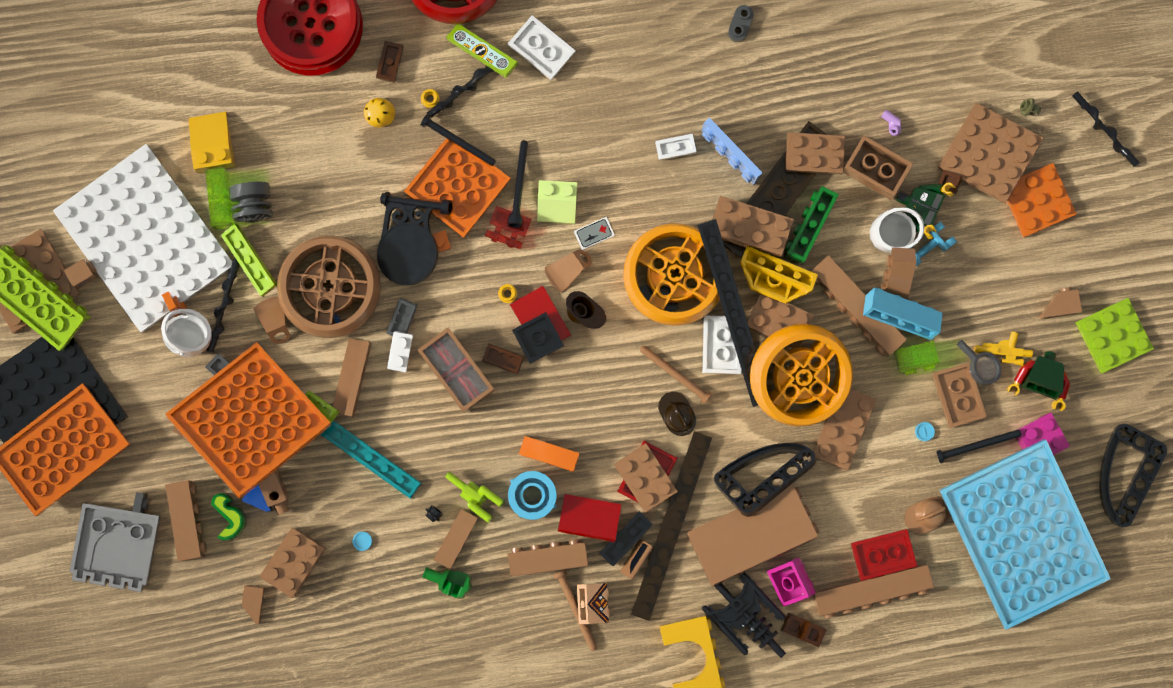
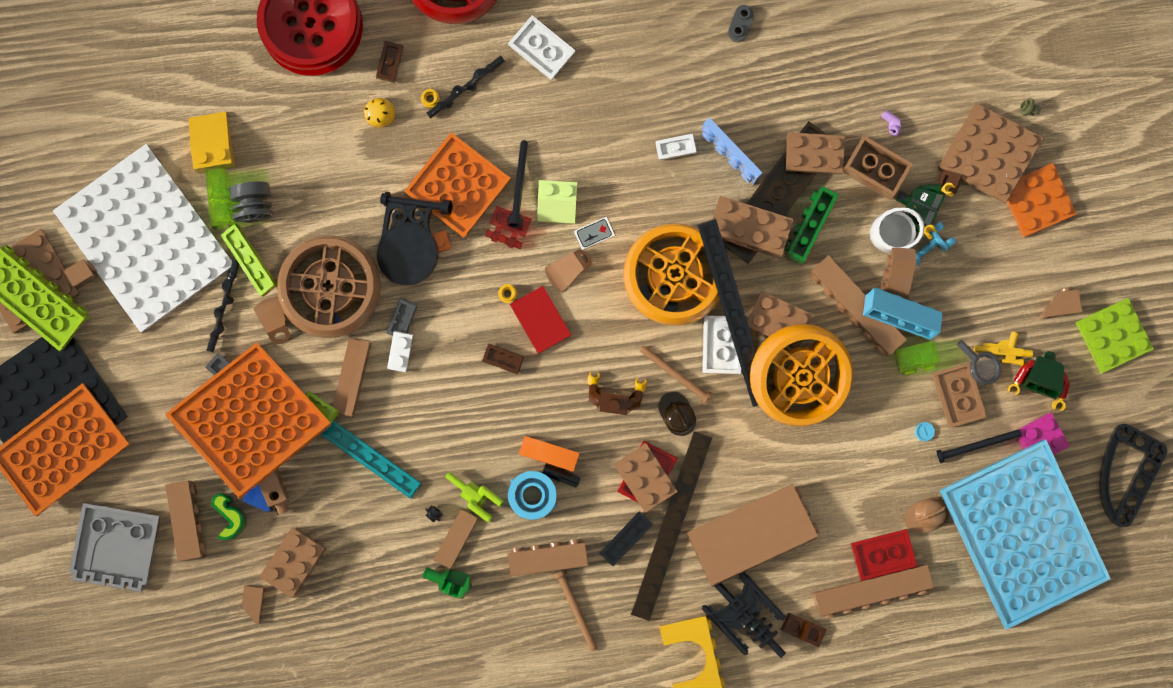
(140, 503): dark grey plate -> none
(173, 303): orange plate -> none
(186, 334): white piece -> none
(362, 541): medium azure piece -> none
(456, 370): clear brick -> none
(457, 140): black bar -> none
(482, 50): tile -> none
(538, 338): black plate -> none
(561, 475): none -> black axle
(584, 310): dark brown piece -> none
(589, 518): red tile -> none
(593, 603): light nougat brick -> none
(615, 400): none -> reddish brown torso
(636, 559): medium nougat slope -> none
(776, 277): yellow wedge -> none
(781, 473): black beam -> none
(791, 581): dark pink brick -> none
(844, 430): medium nougat plate -> none
(1110, 131): black piece -> none

